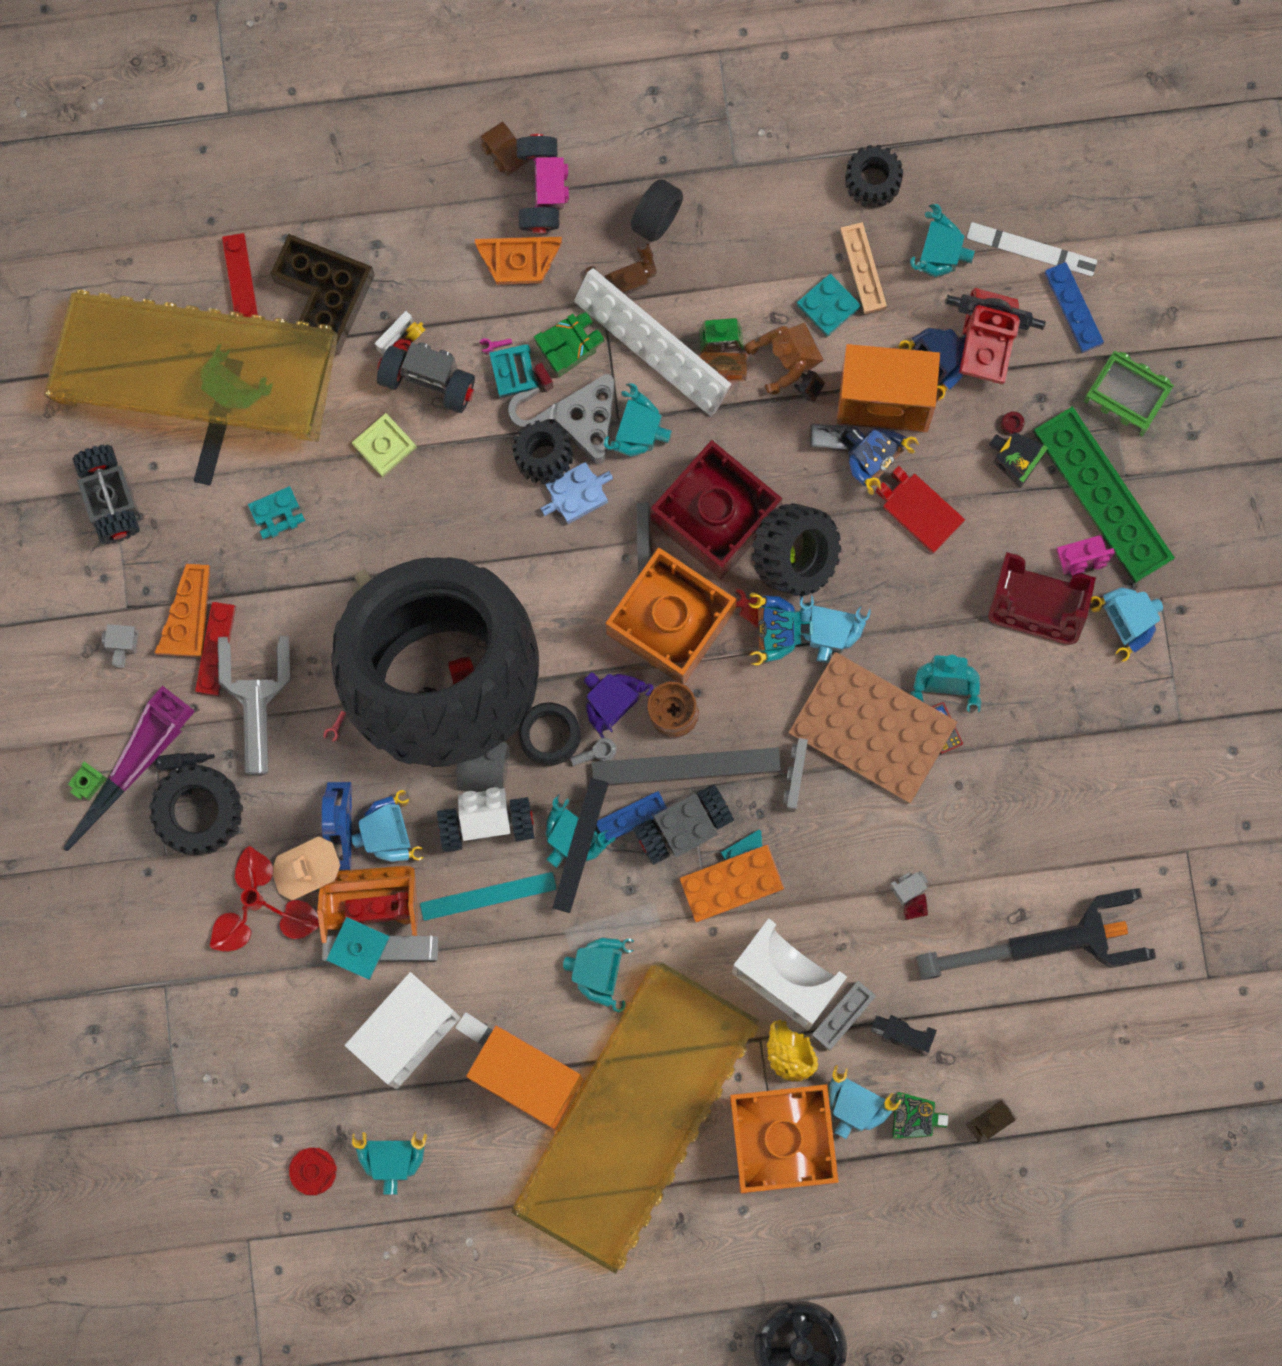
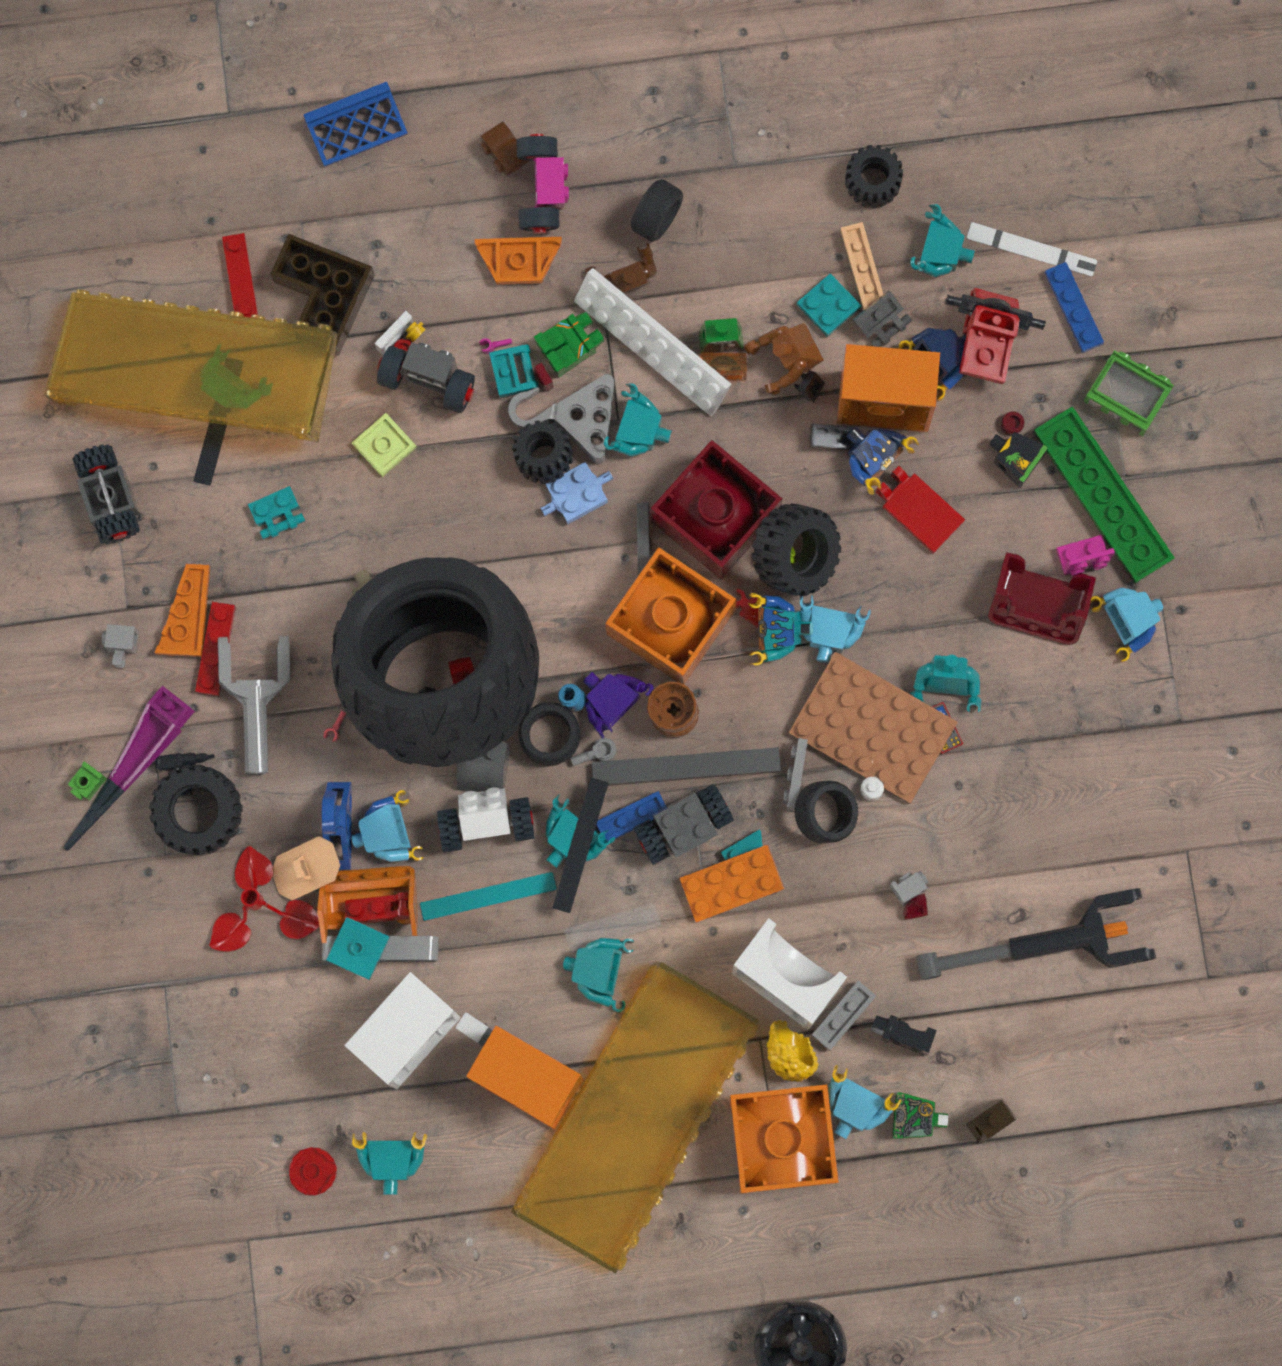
(346, 106): none -> blue fence
(572, 697): none -> dark azure brick
(846, 808): none -> black tyre
(872, 788): none -> white piece
(878, 315): none -> dark grey plate

